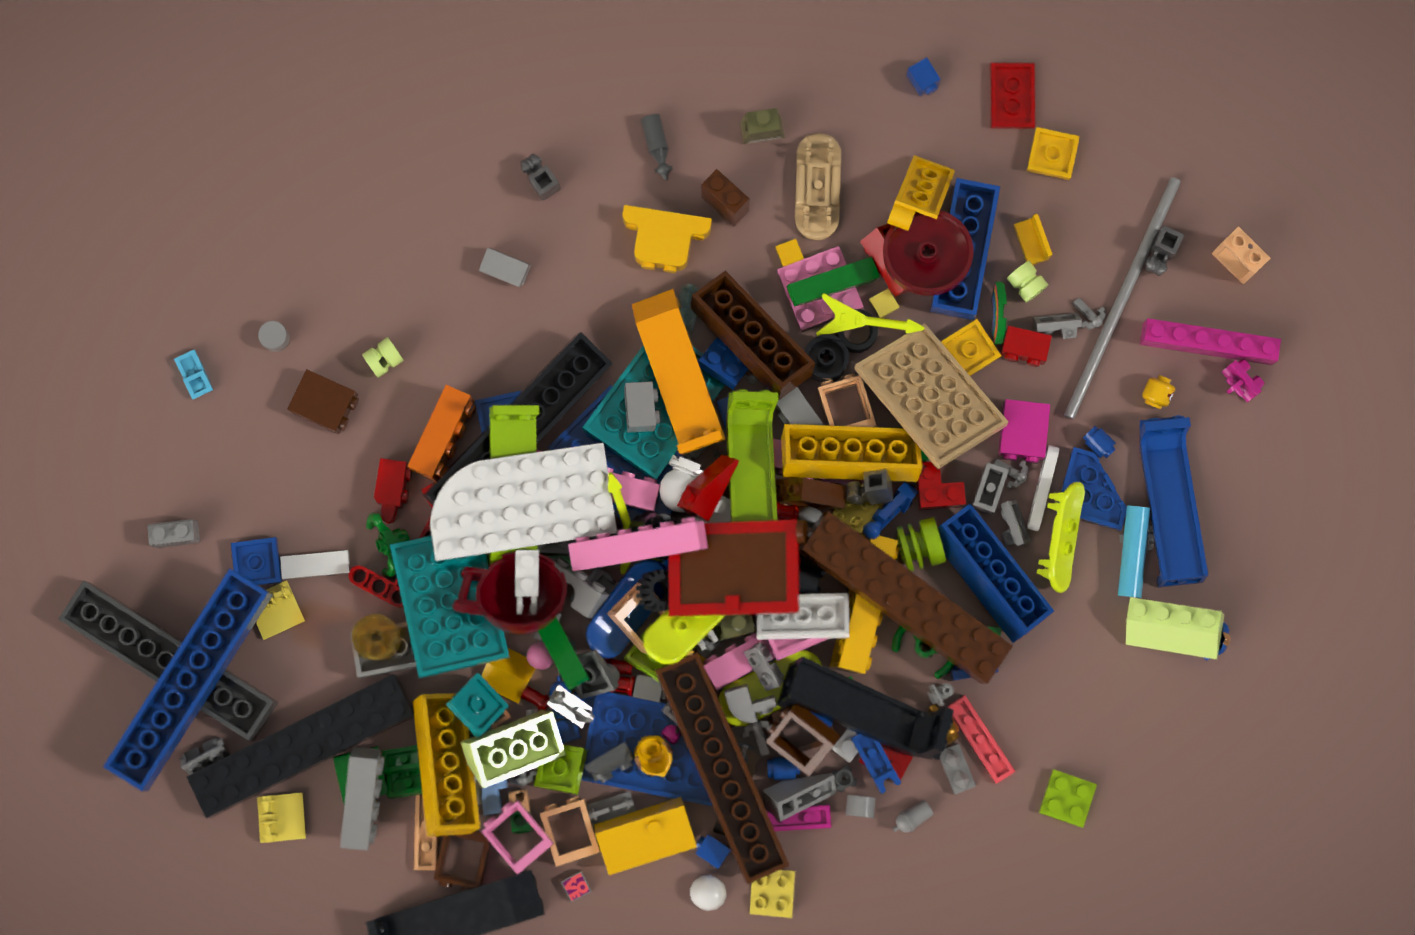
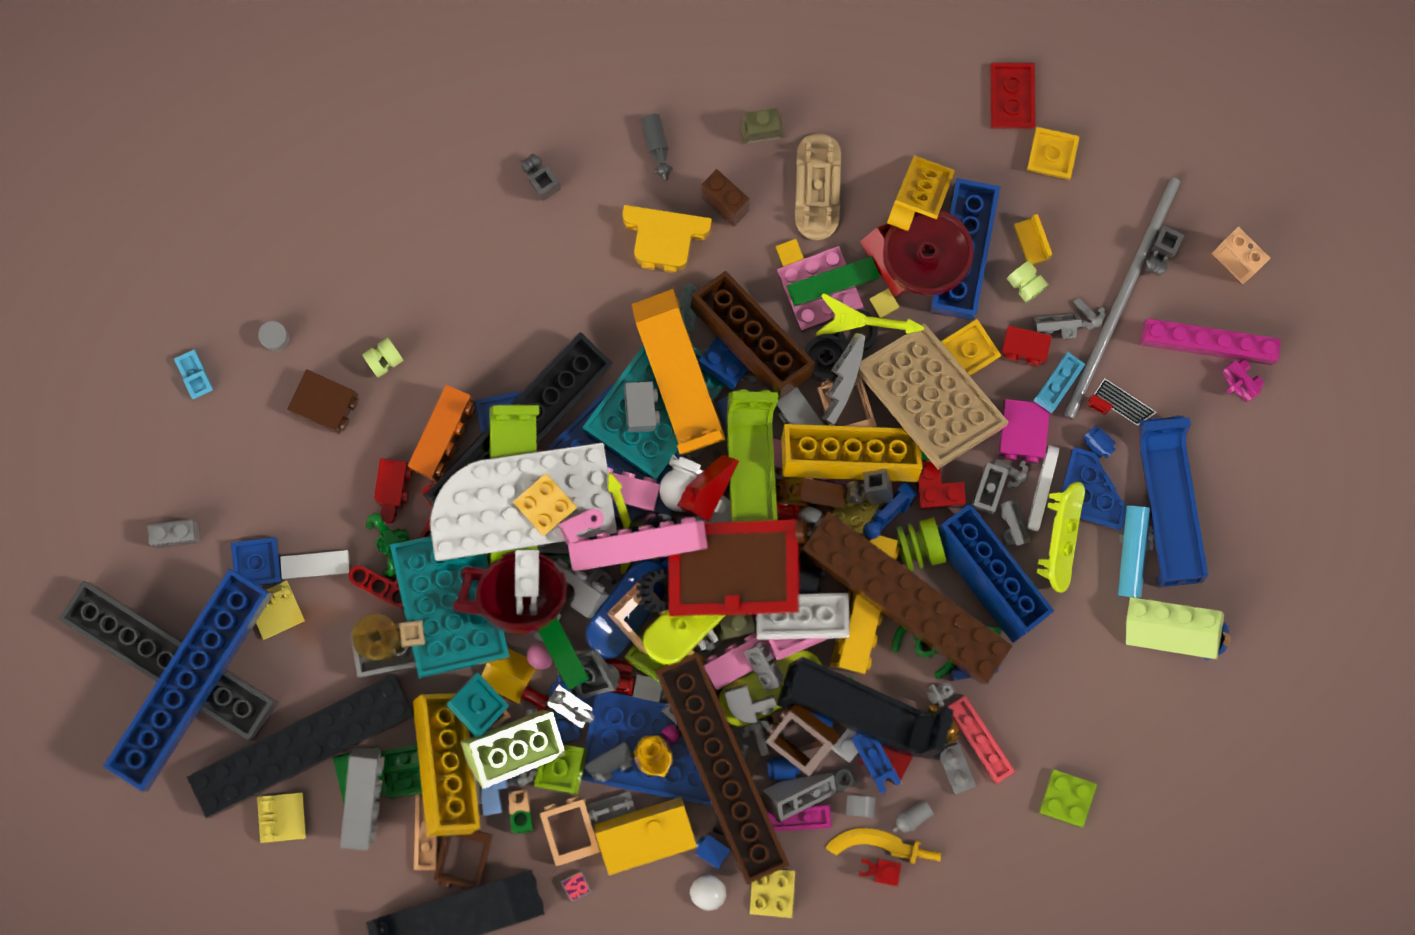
(195, 760): light grey hinge -> none
(412, 633): none -> tan tile
(493, 823): bright pink window -> none
(505, 267): light grey hinge -> none
(545, 504): none -> yellow hinge
(585, 520): none -> bright pink leg
(847, 370): none -> light grey slope
(880, 839): none -> yellow sword
(884, 871): none -> red brick
(923, 77): blue brick -> none
(998, 321): green tile -> none
(1059, 382): none -> medium azure tile
(1099, 404): none -> red tile
(1123, 402): none -> sticker
(1158, 392): yellow head -> none

